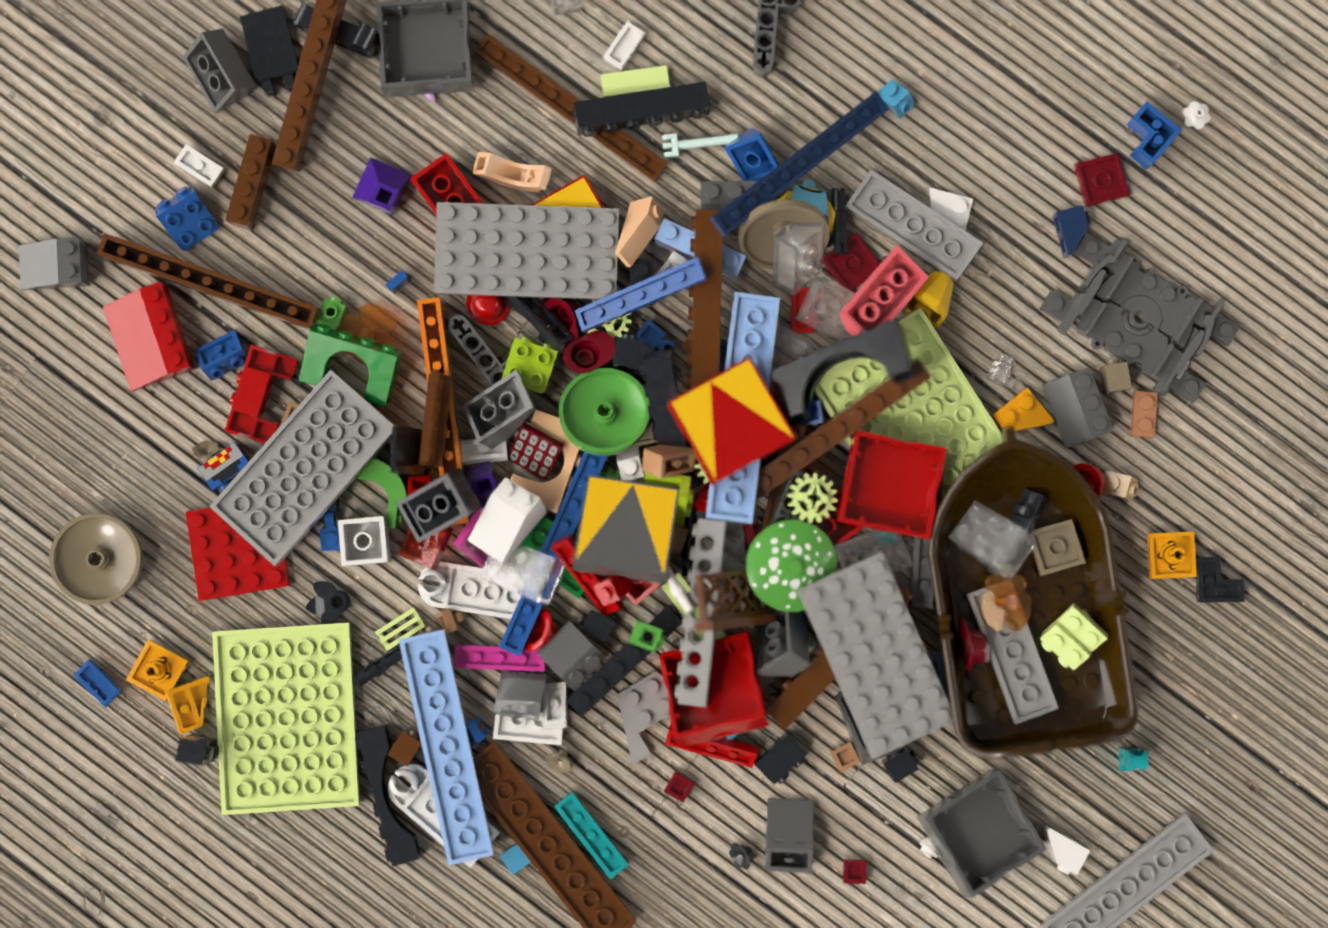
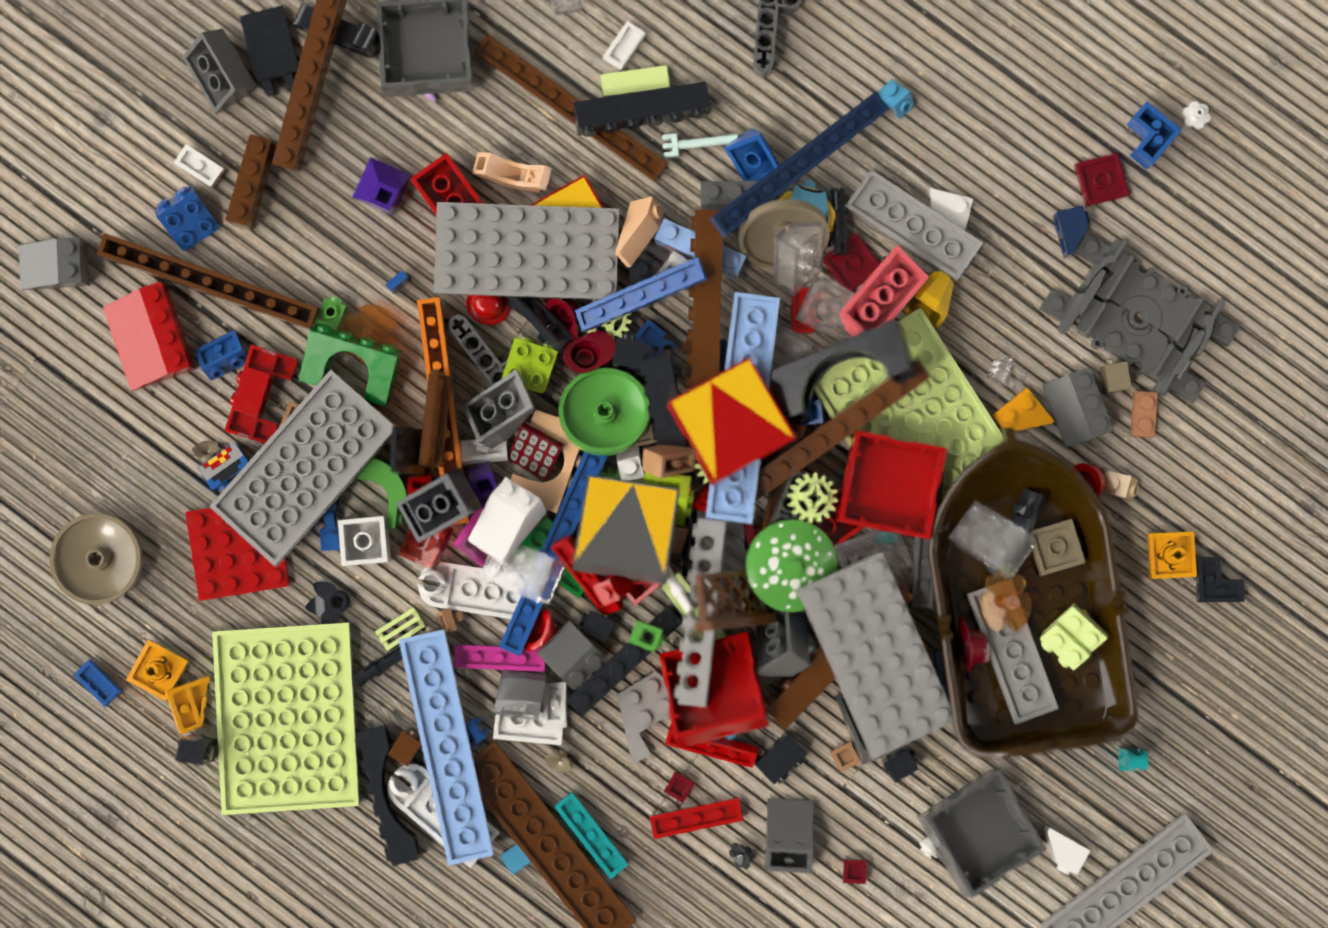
(696, 818): none -> red plate

